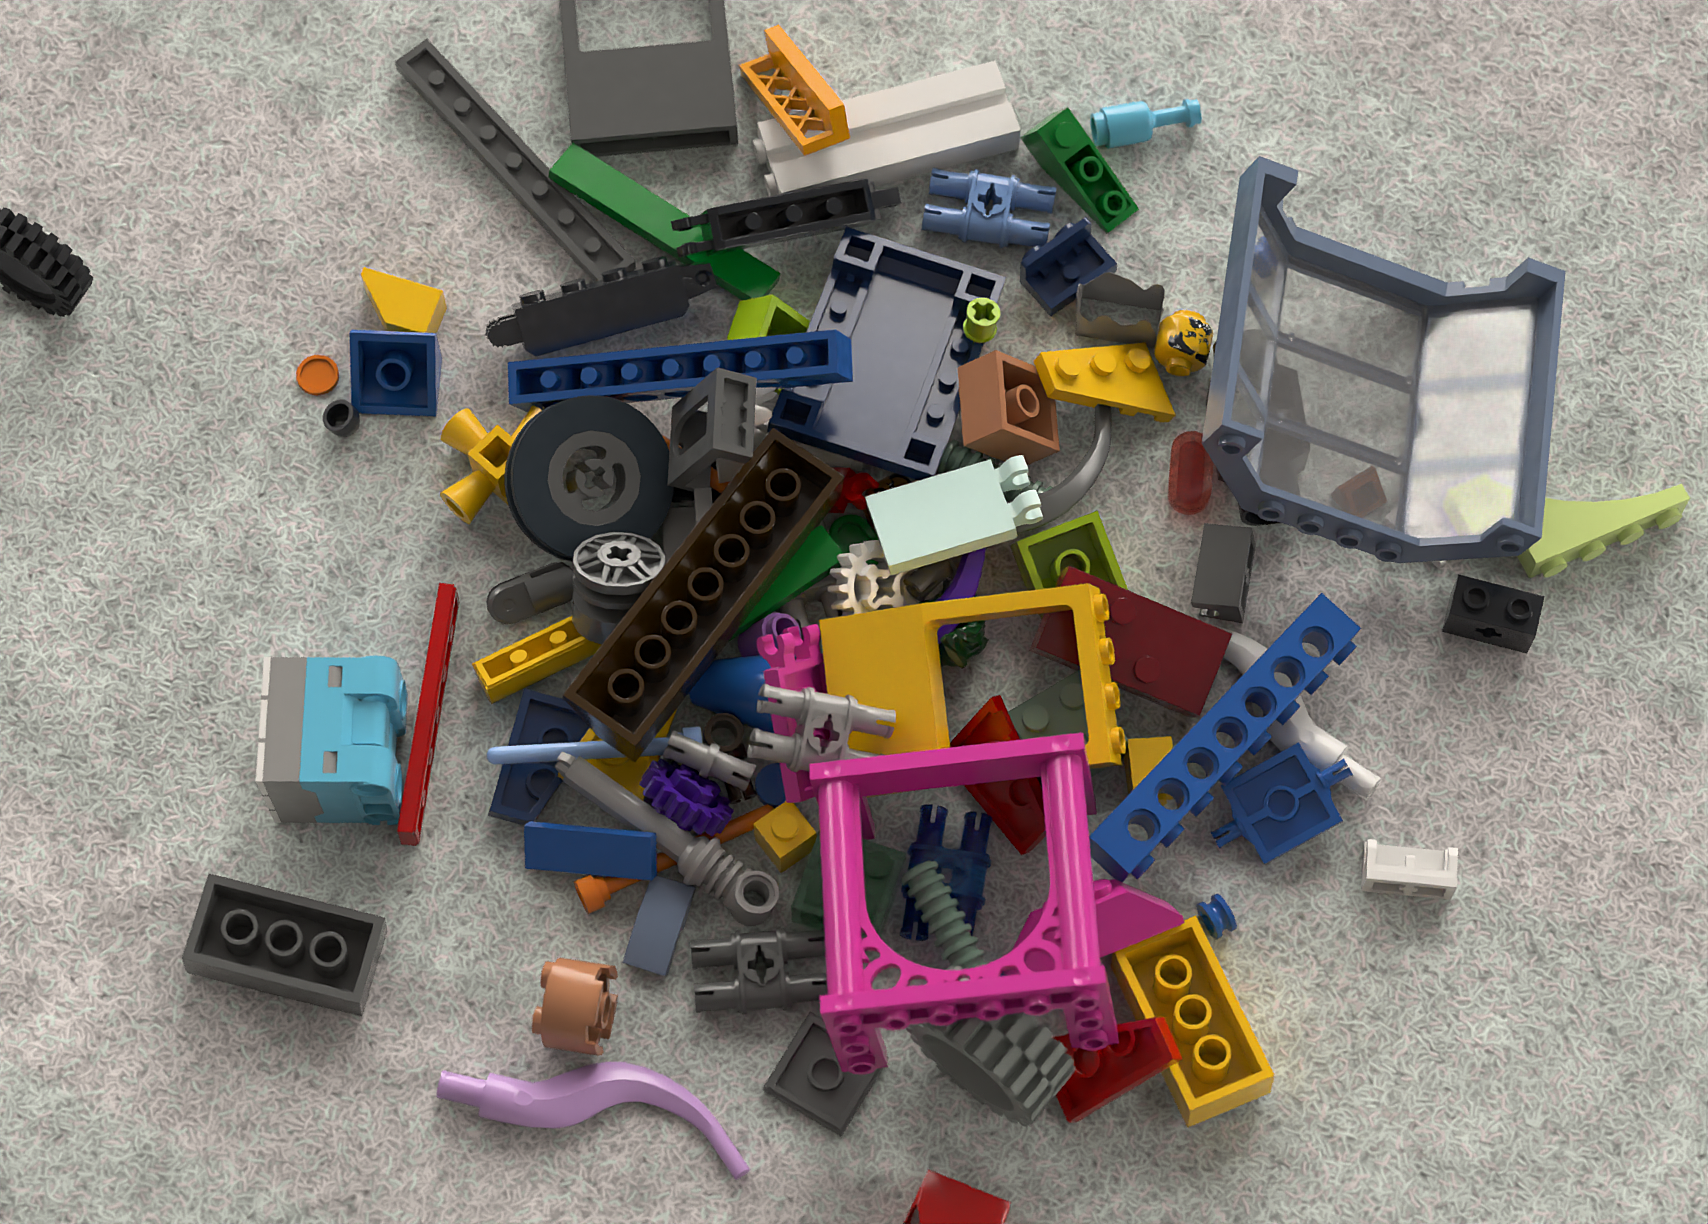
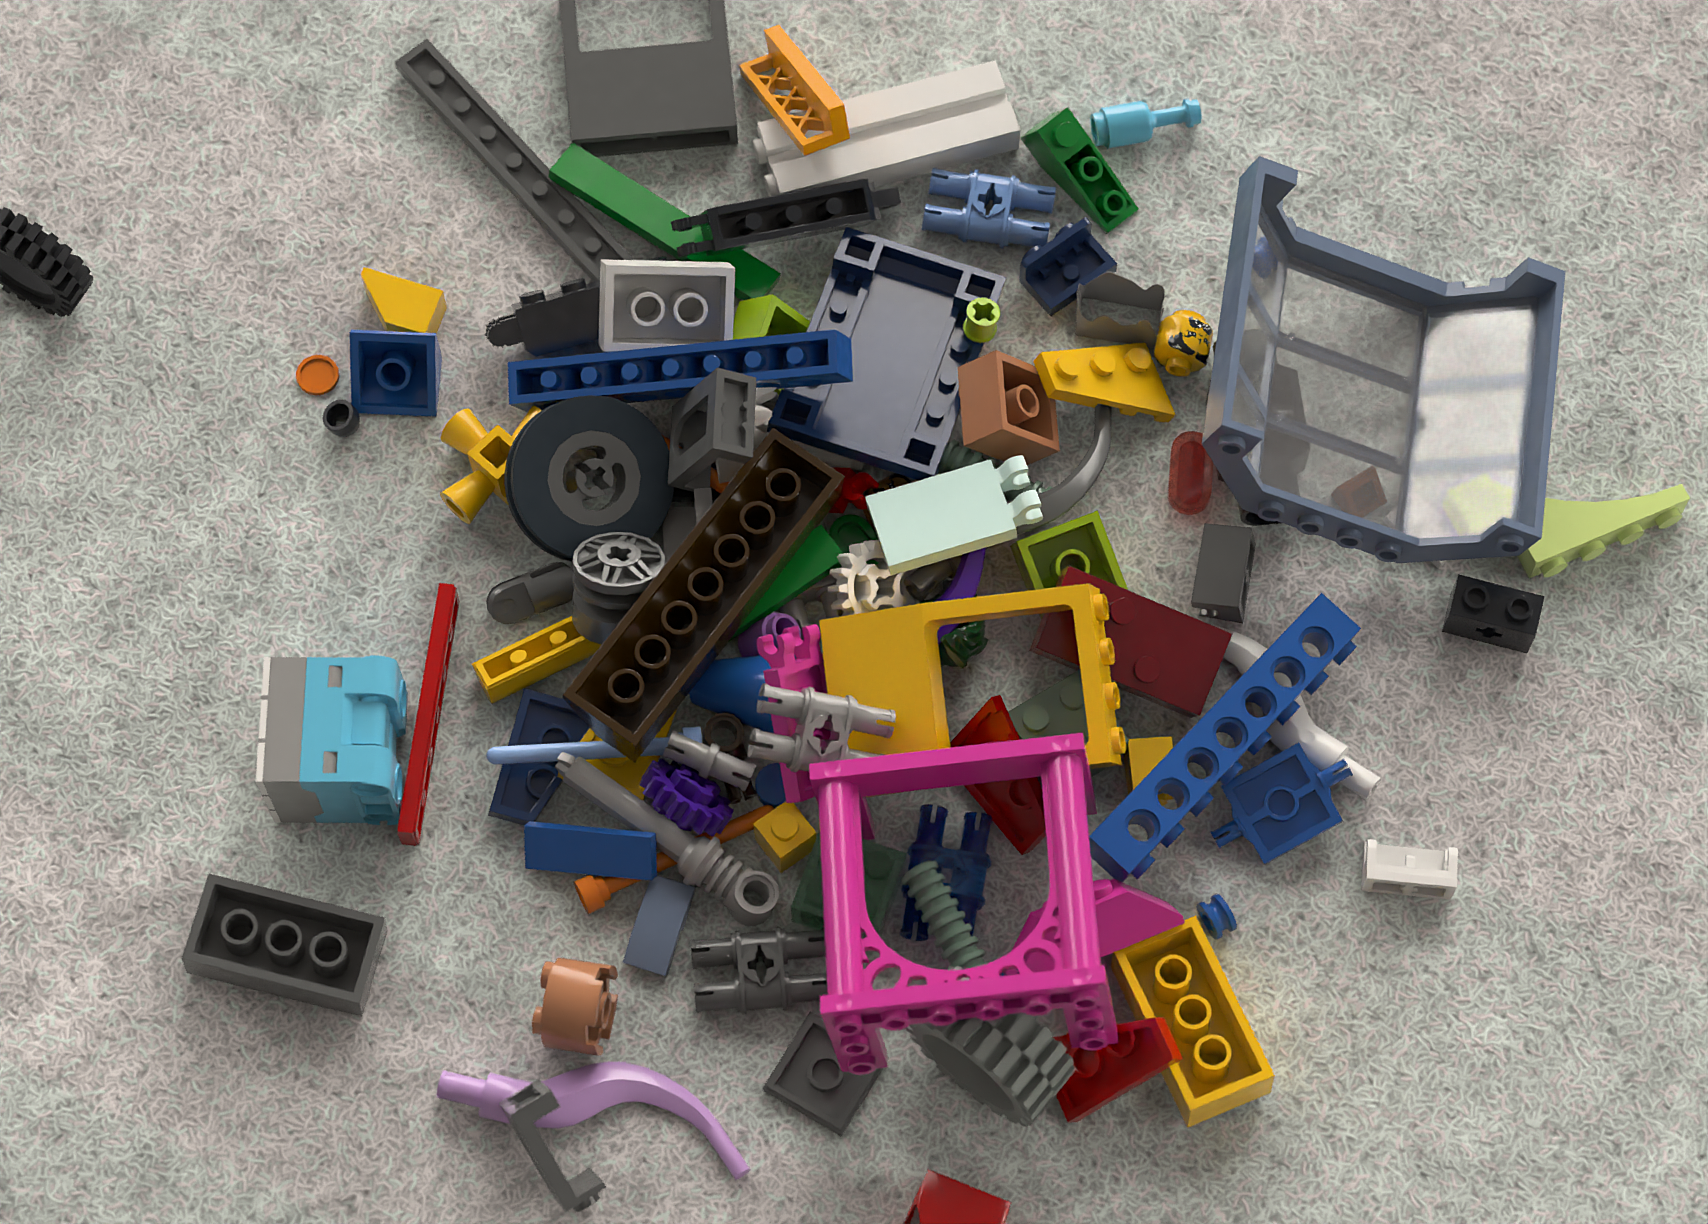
(522, 1111): none -> dark grey panel
(664, 303): none -> white brick

